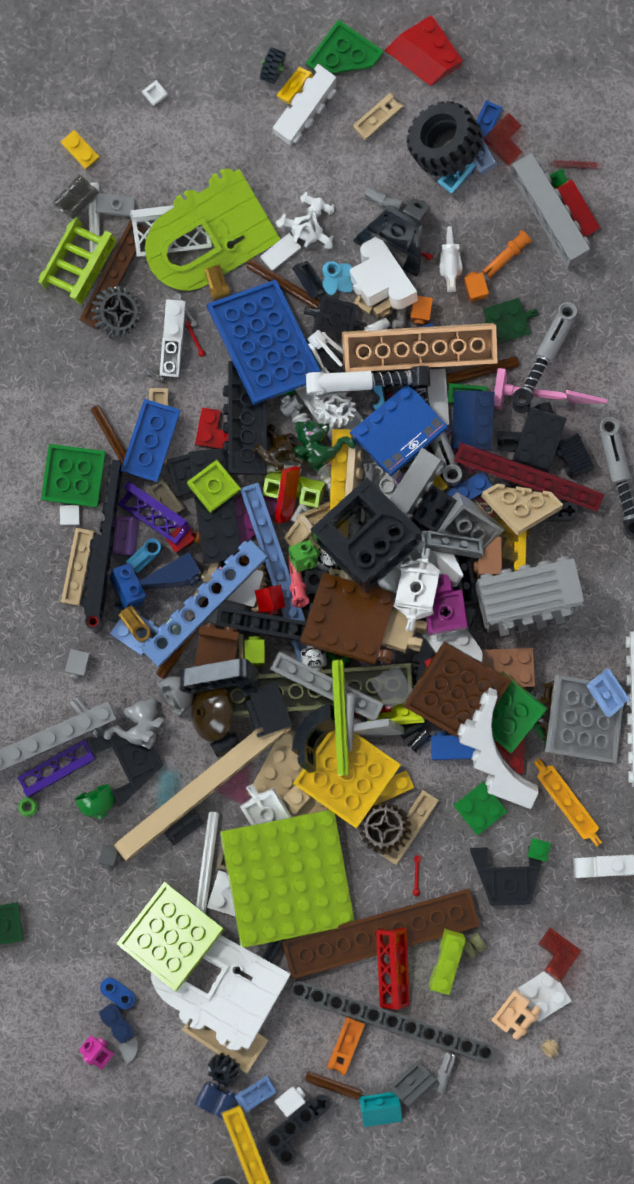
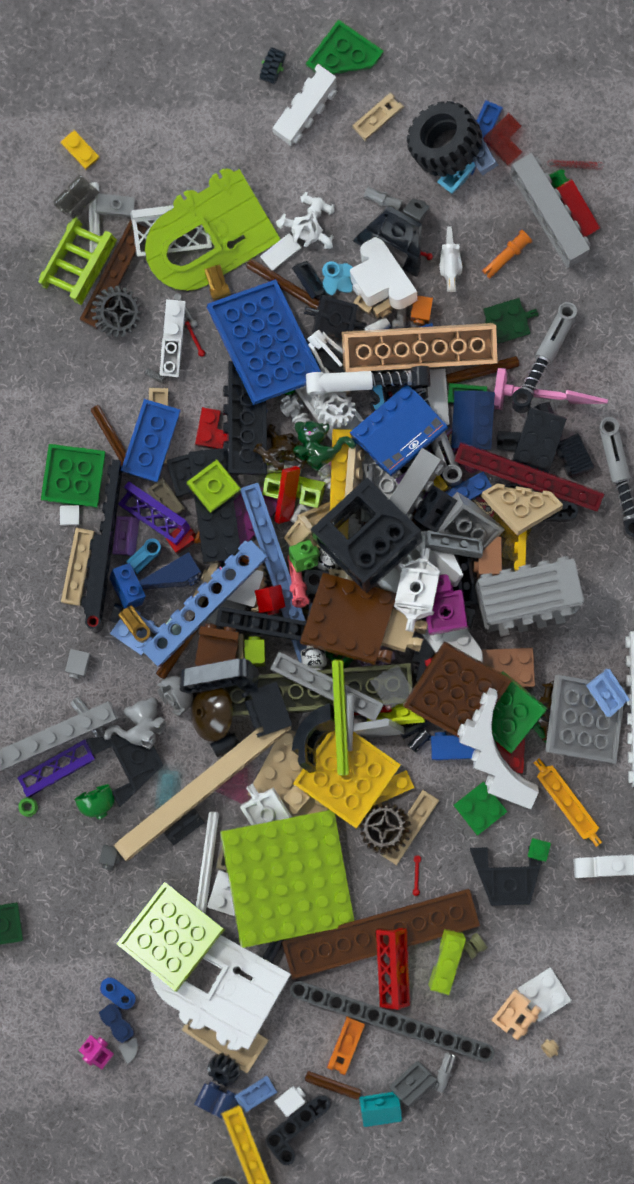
(155, 93): white tile -> none
(294, 85): yellow plate -> none
(426, 51): red wedge -> none
(476, 286): orange brick -> none
(563, 954): clear red plate -> none

